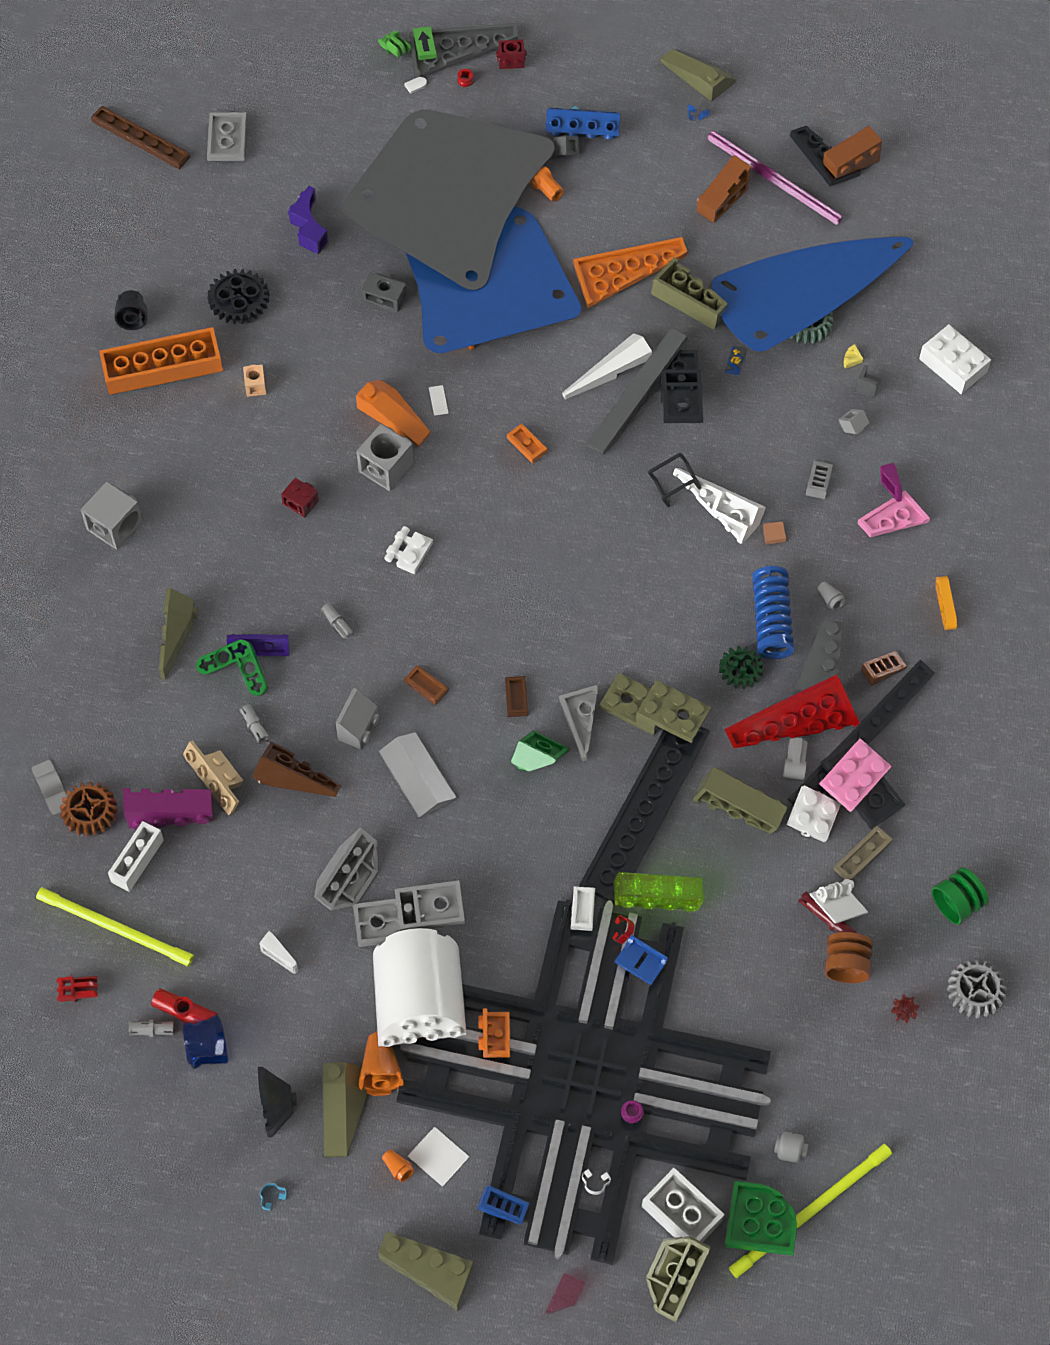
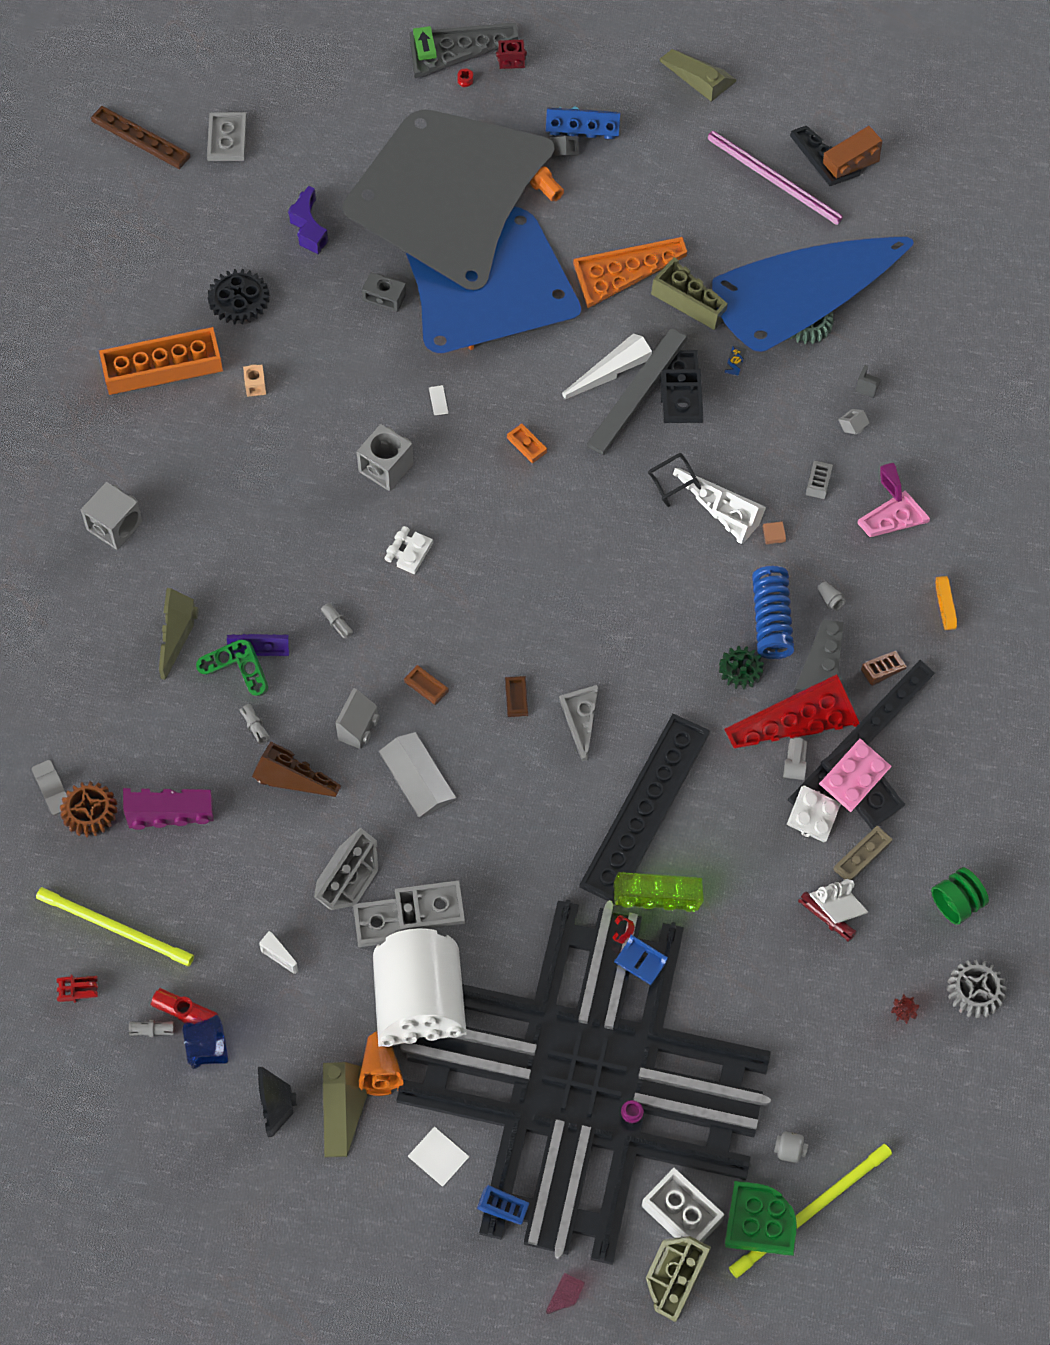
(131, 310): black piece -> none
(135, 856): white brick -> none
(216, 774): tan bracket -> none
(281, 1196): medium azure piece -> none
(300, 497): dark red head -> none
(391, 410): orange wedge -> none
(395, 44): bright green arm -> none
(398, 1166): orange cone -> none
(416, 84): white piece -> none
(428, 1267): olive wedge -> none
(495, 1034): orange bracket -> none
(537, 751): slope -> none
(582, 908): white tile -> none
(604, 1177): white piece -> none
(655, 707): olive bracket -> none
(692, 108): blue piece -> none
(725, 189): dark orange wedge -> none
(740, 800): olive wedge -> none
(848, 957): dark orange wheel -> none
(852, 357): light yellow tile -> none
(955, 359): white brick -> none

